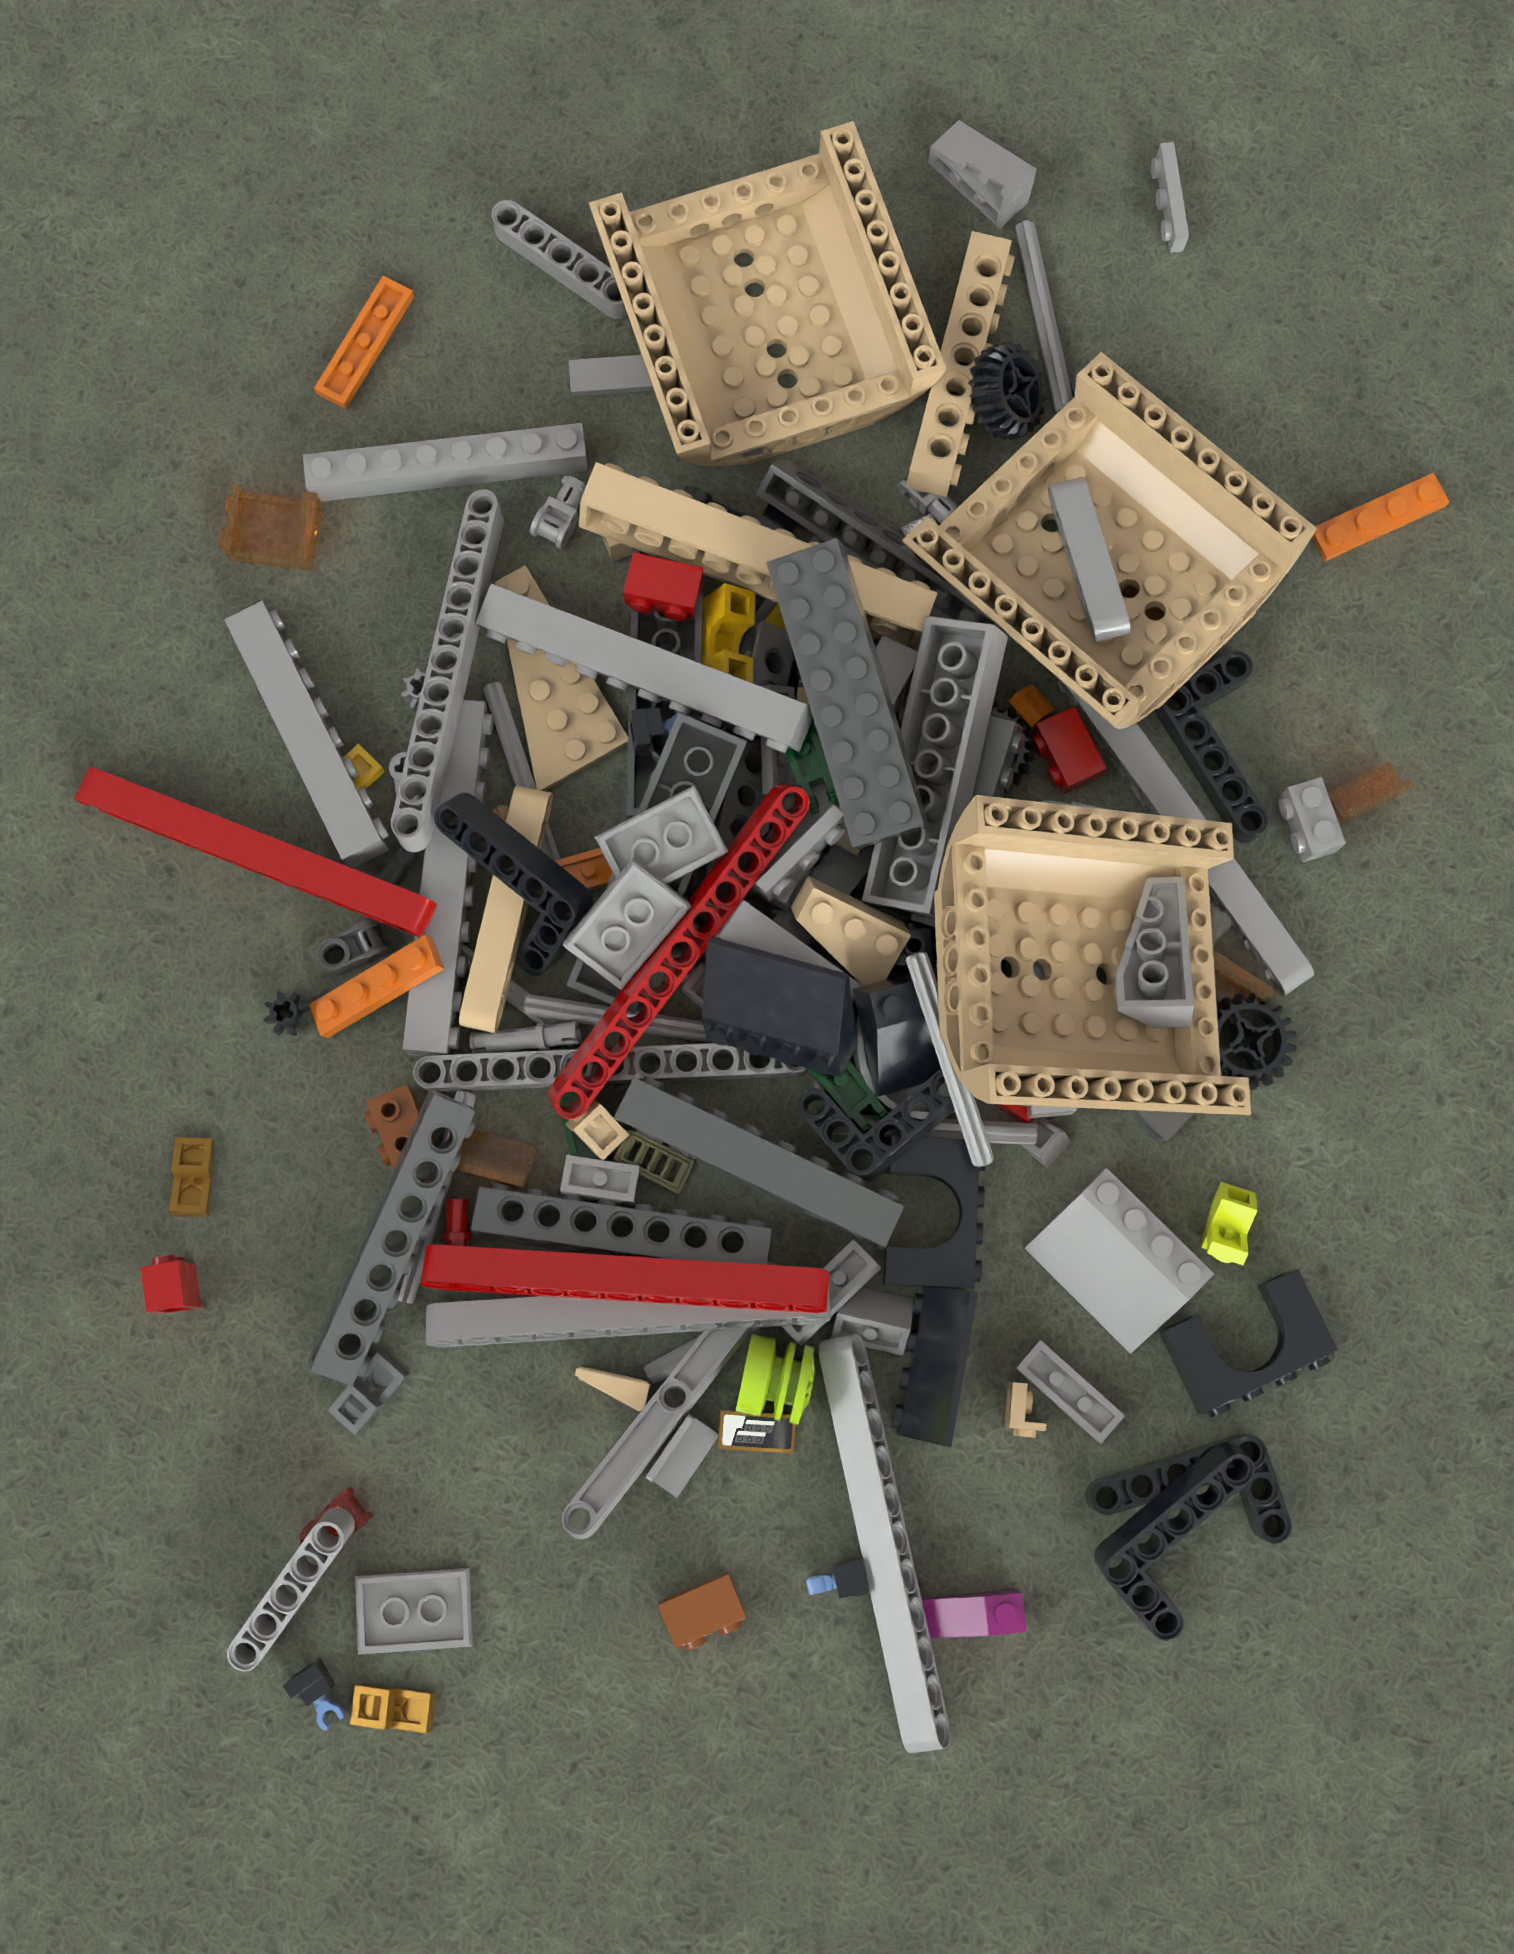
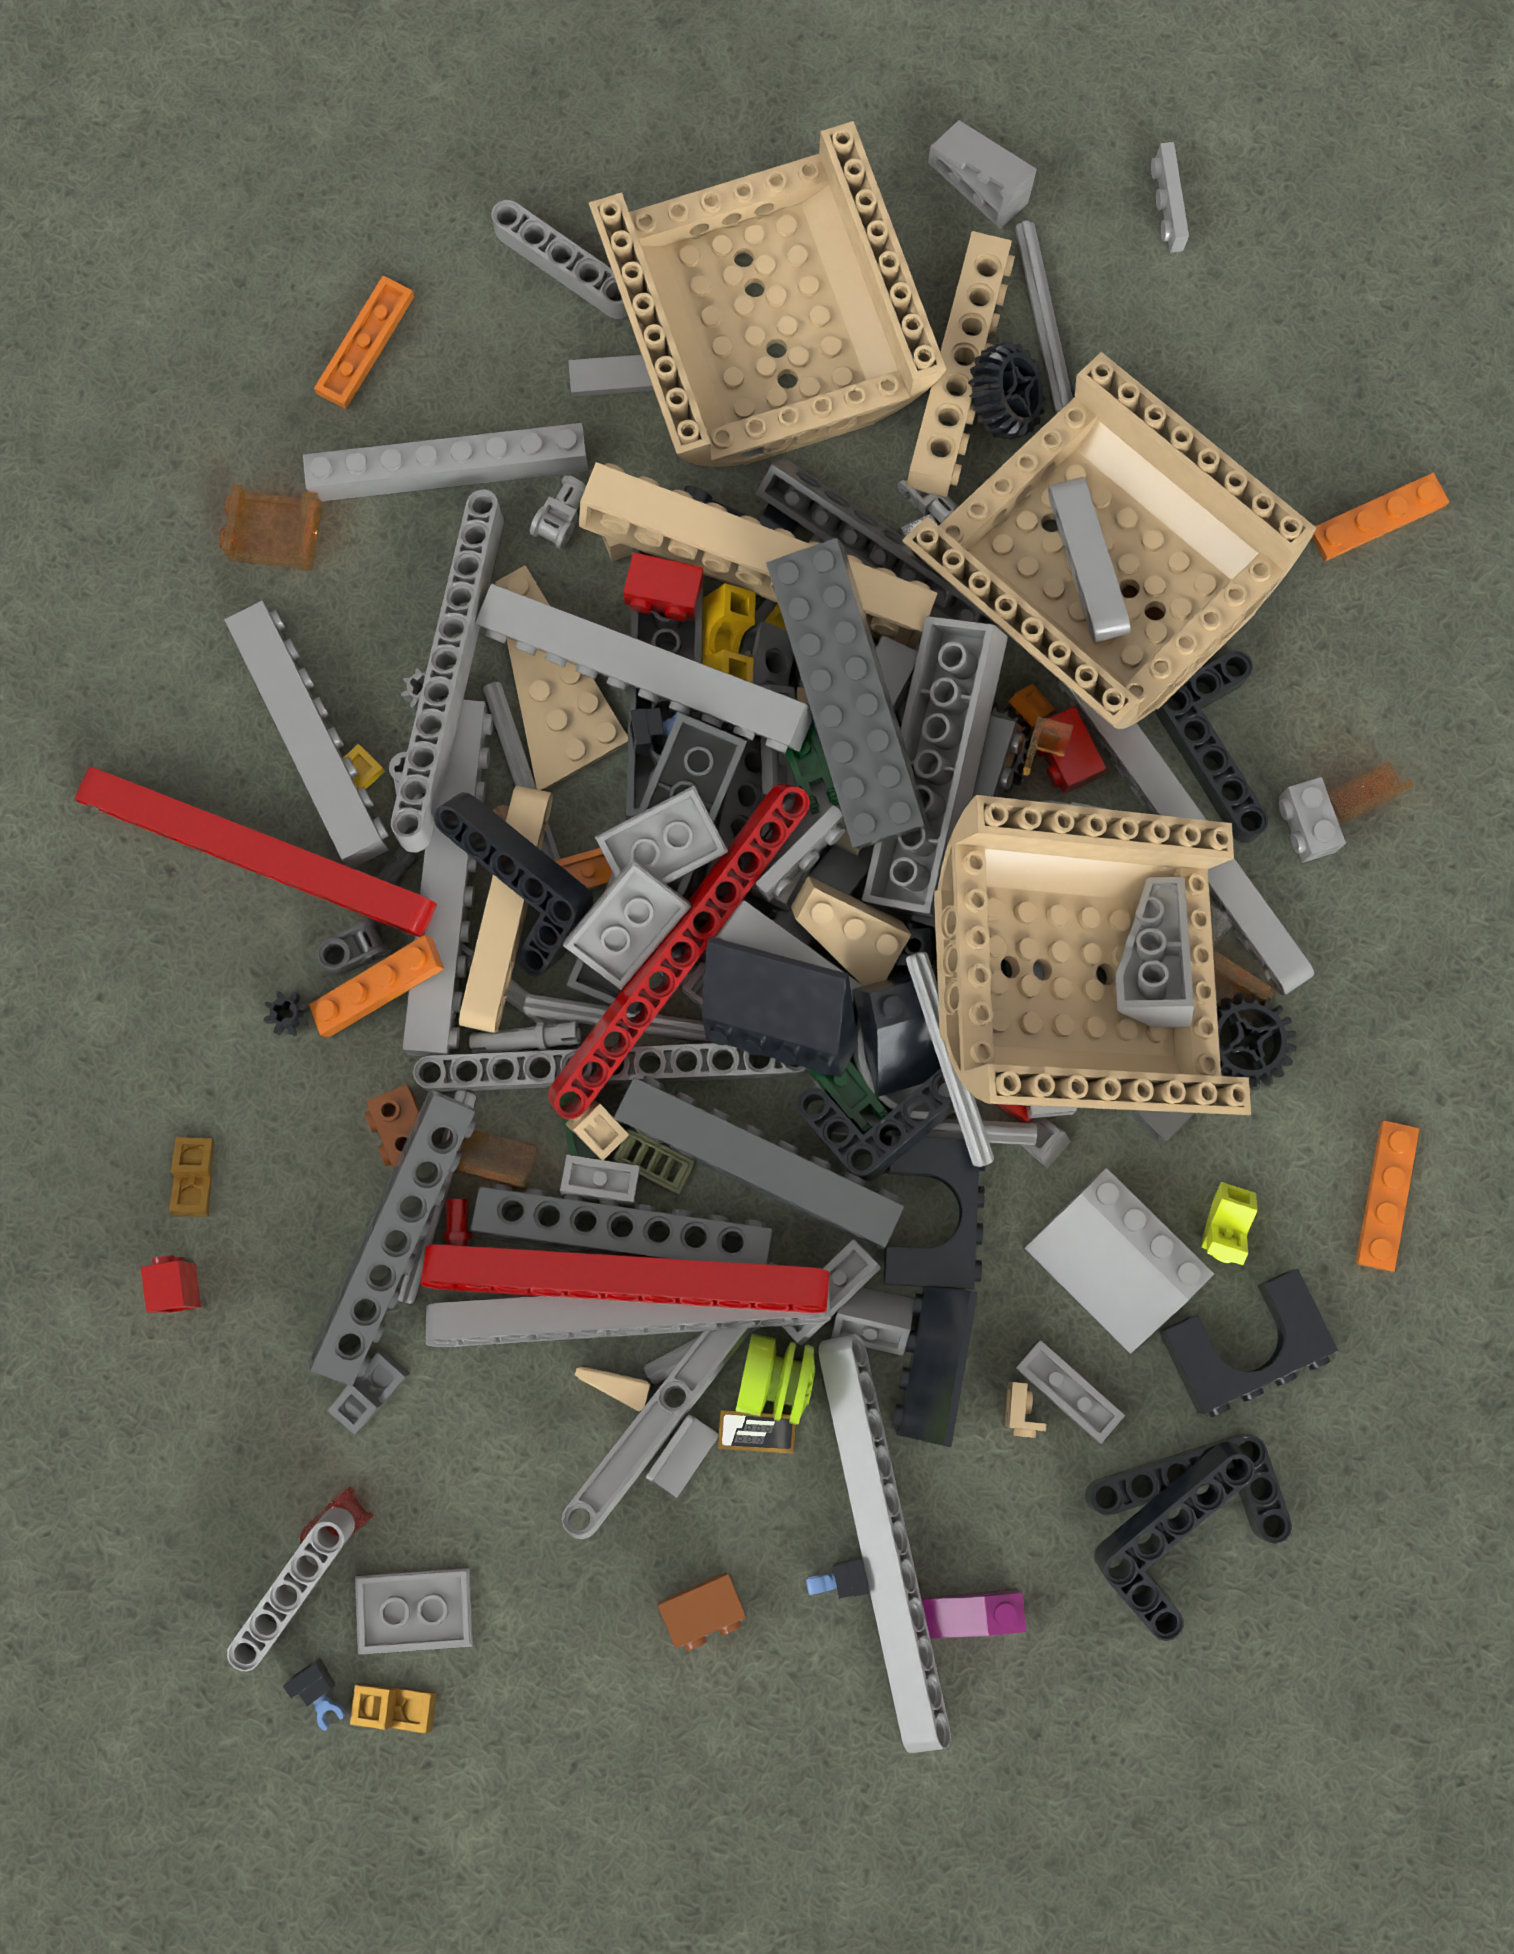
(1048, 737): none -> clear orange panel
(1387, 1196): none -> orange plate

